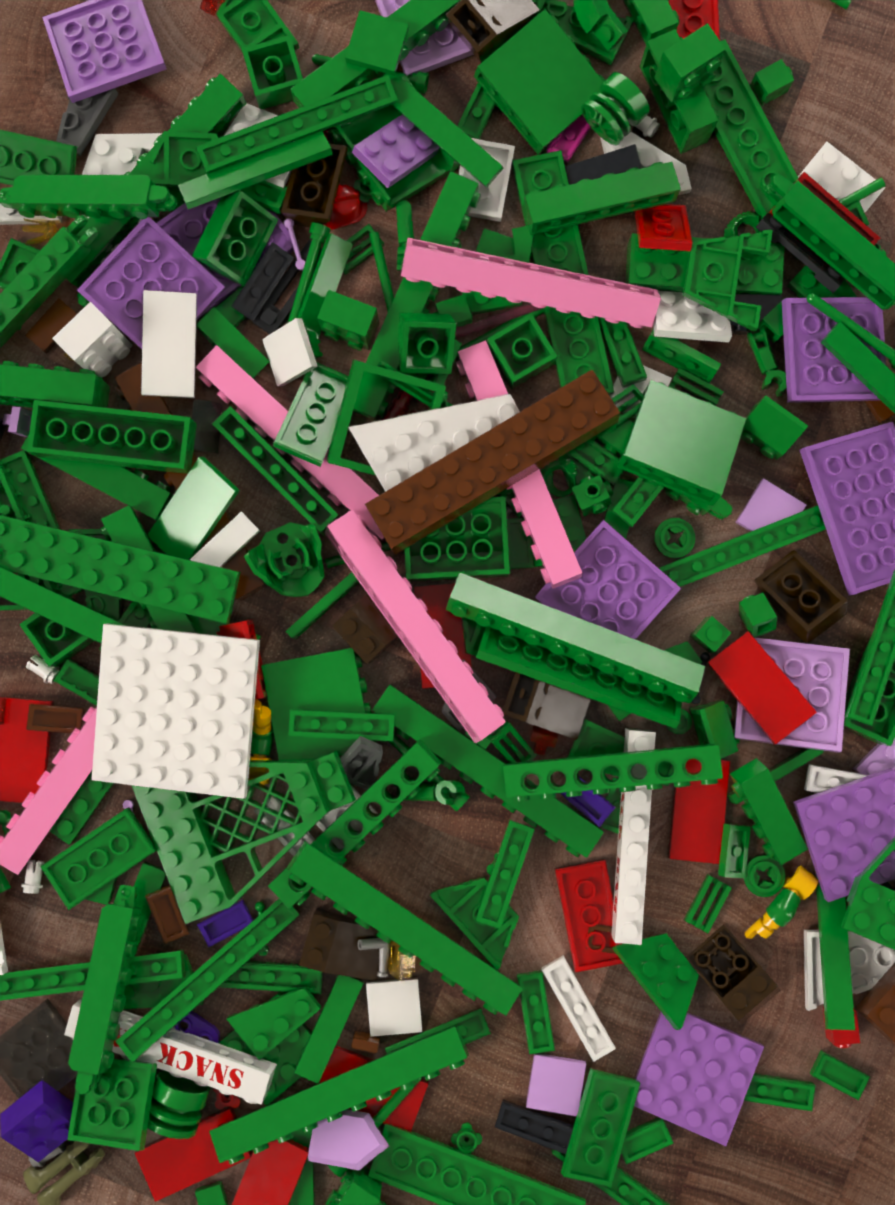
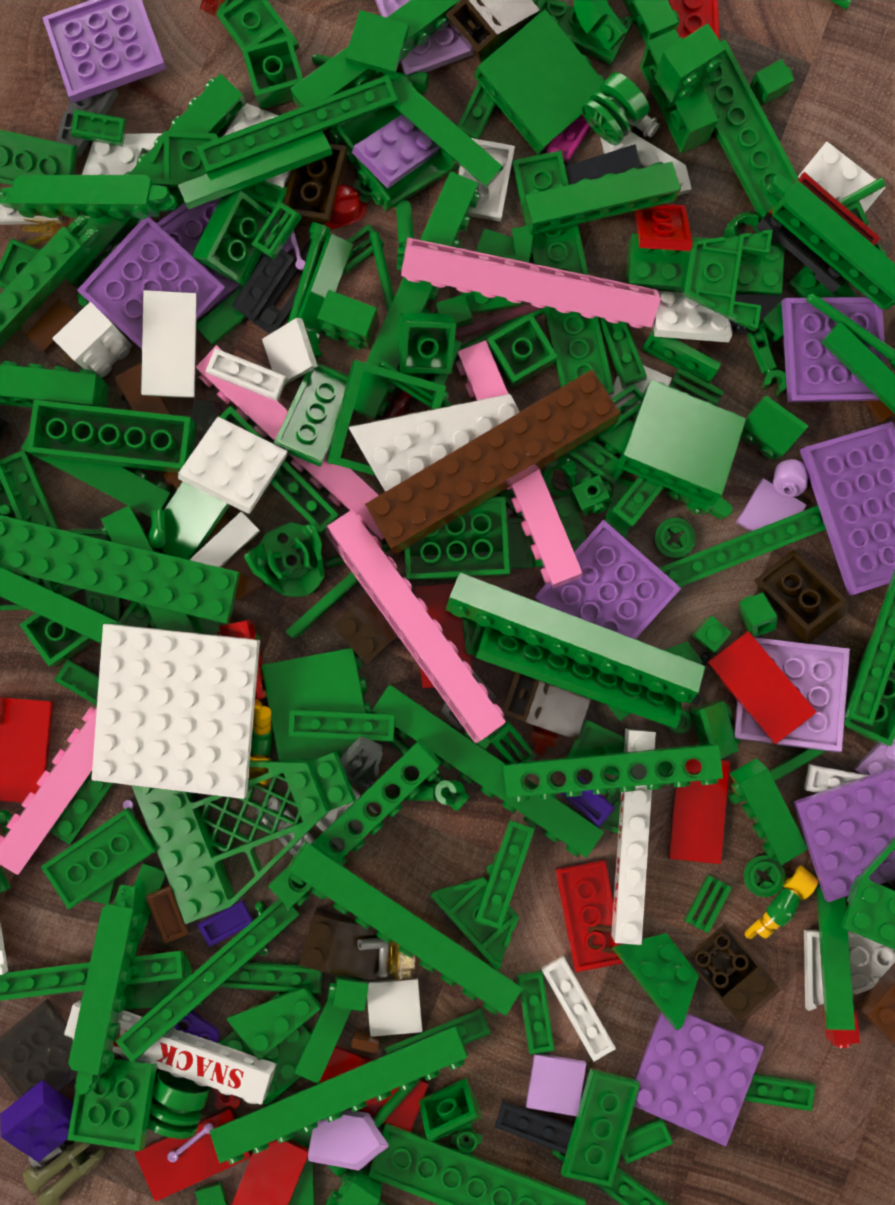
(18, 421): tile -> none
(33, 878): white pin -> none
(43, 670): white pin -> none
(54, 718): reddish brown tile -> none
(98, 127): none -> green plate
(158, 531): none -> green arm
(174, 1154): none -> lavender hinge
(232, 342): green tile -> none
(232, 465): none -> white plate
(246, 374): none -> white tile
(280, 232): none -> green tile
(348, 993): none -> green brick
(449, 1110): none -> green slope
(734, 851): green plate -> none
(790, 478): none -> lavender head
(839, 1075): green tile -> none

